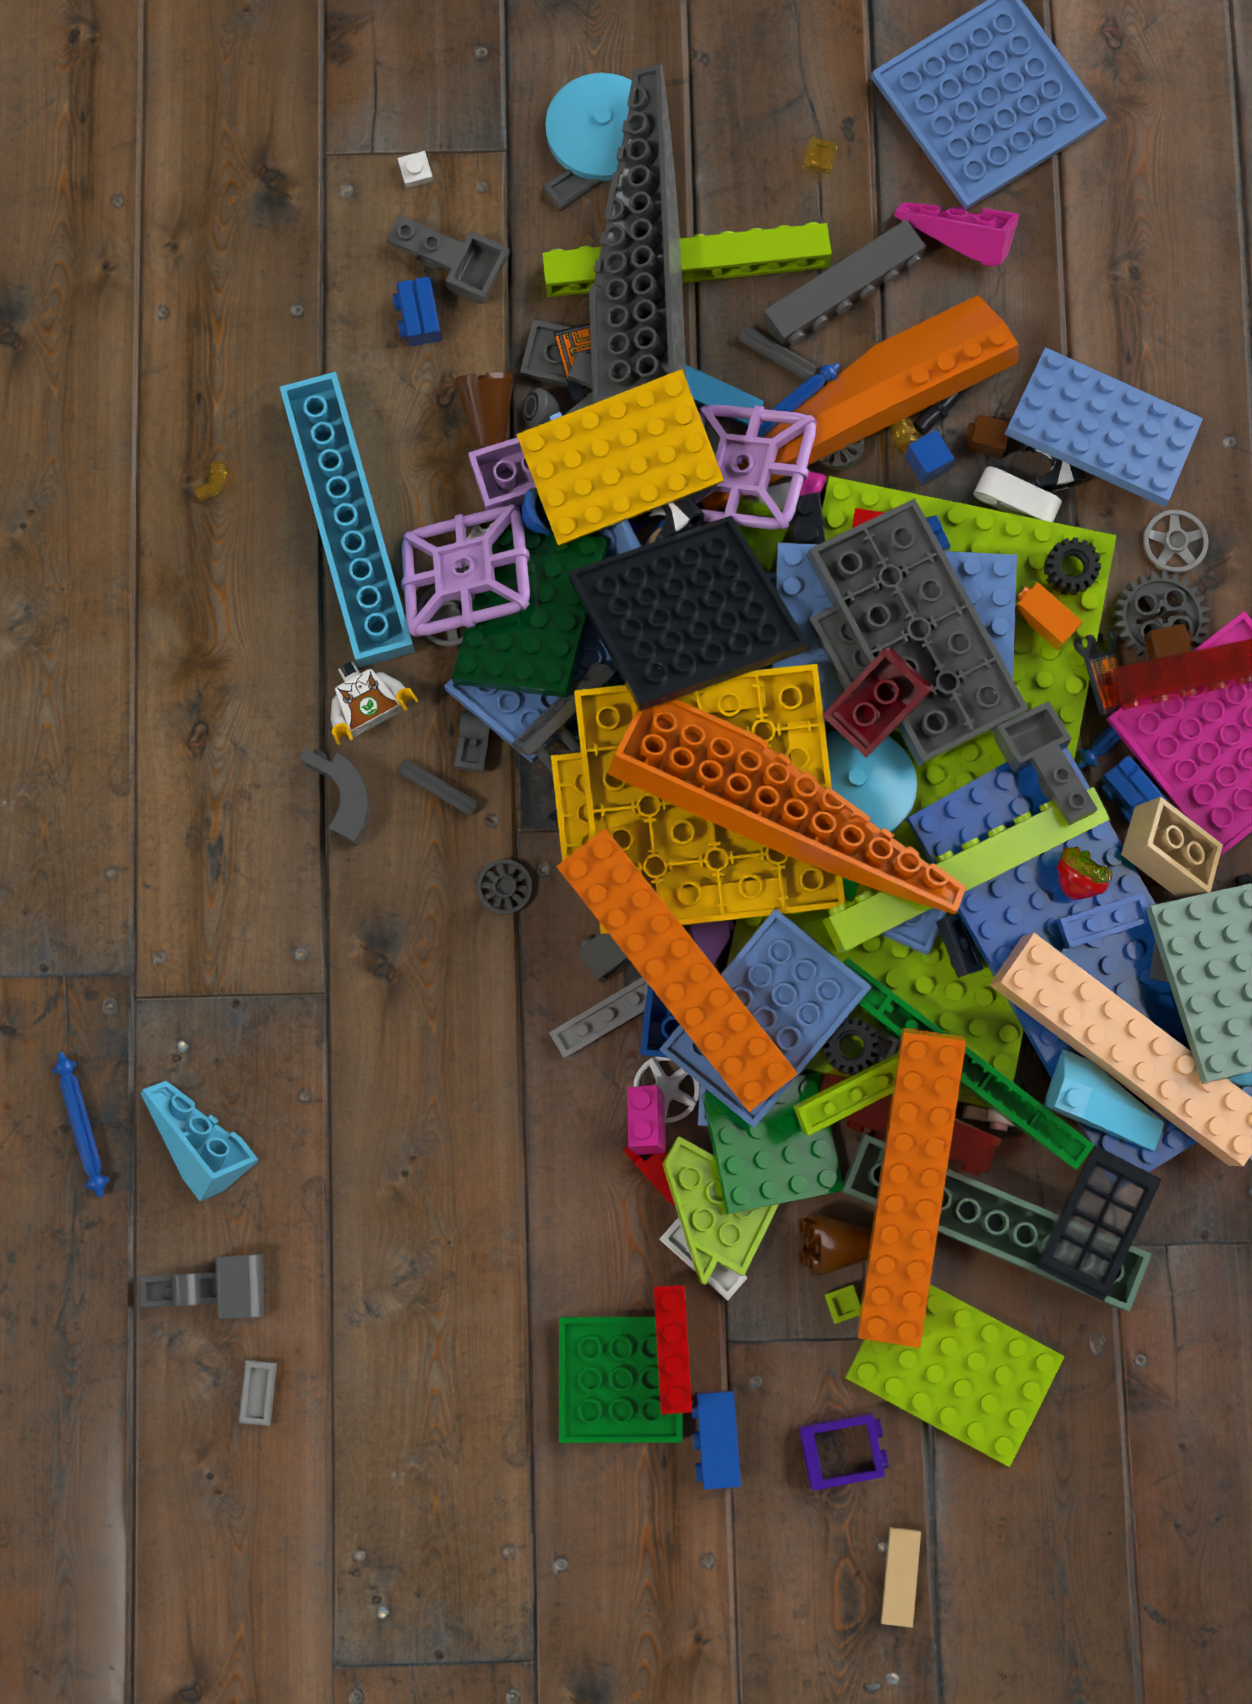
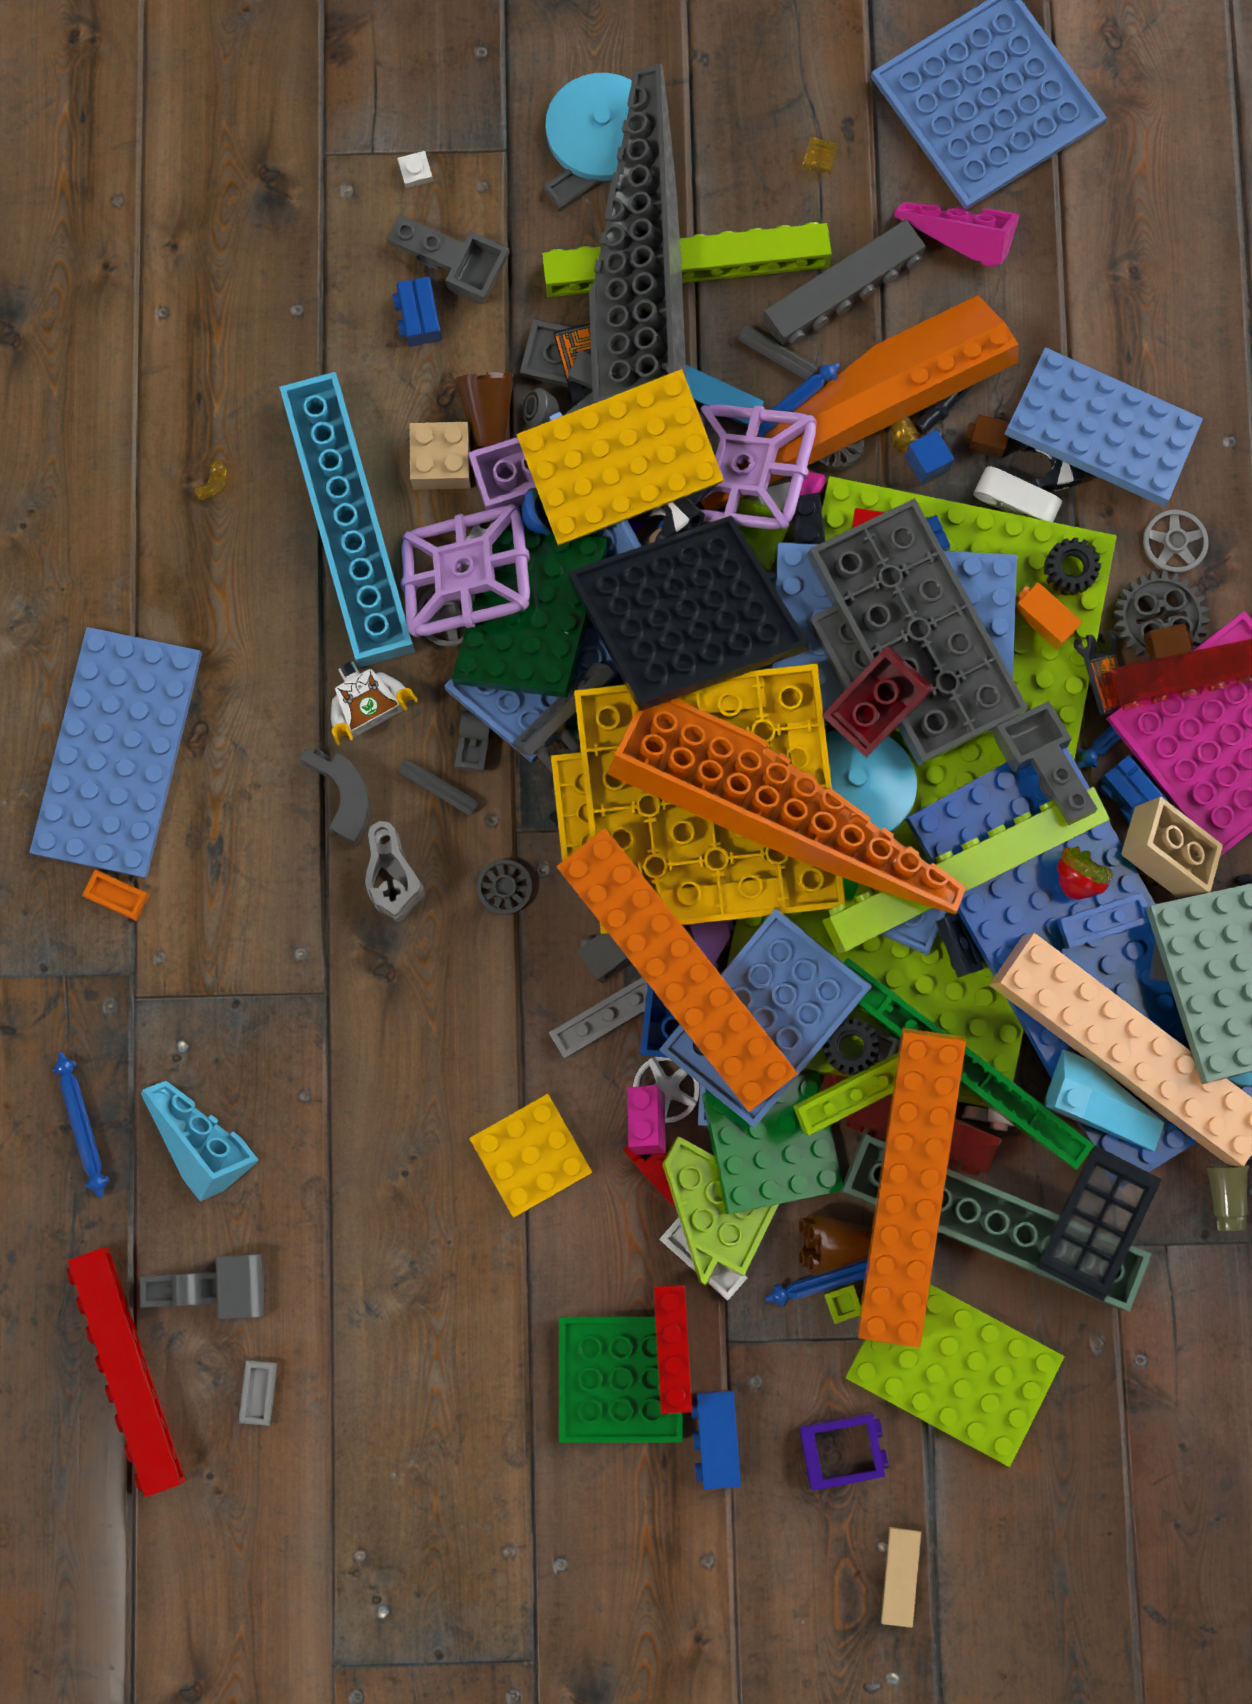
(115, 895): none -> orange tile
(116, 753): none -> medium blue plate
(126, 1372): none -> red brick
(392, 859): none -> light grey piece
(440, 455): none -> tan brick
(530, 1155): none -> yellow plate
(817, 1284): none -> blue wheel
(1229, 1196): none -> olive plant

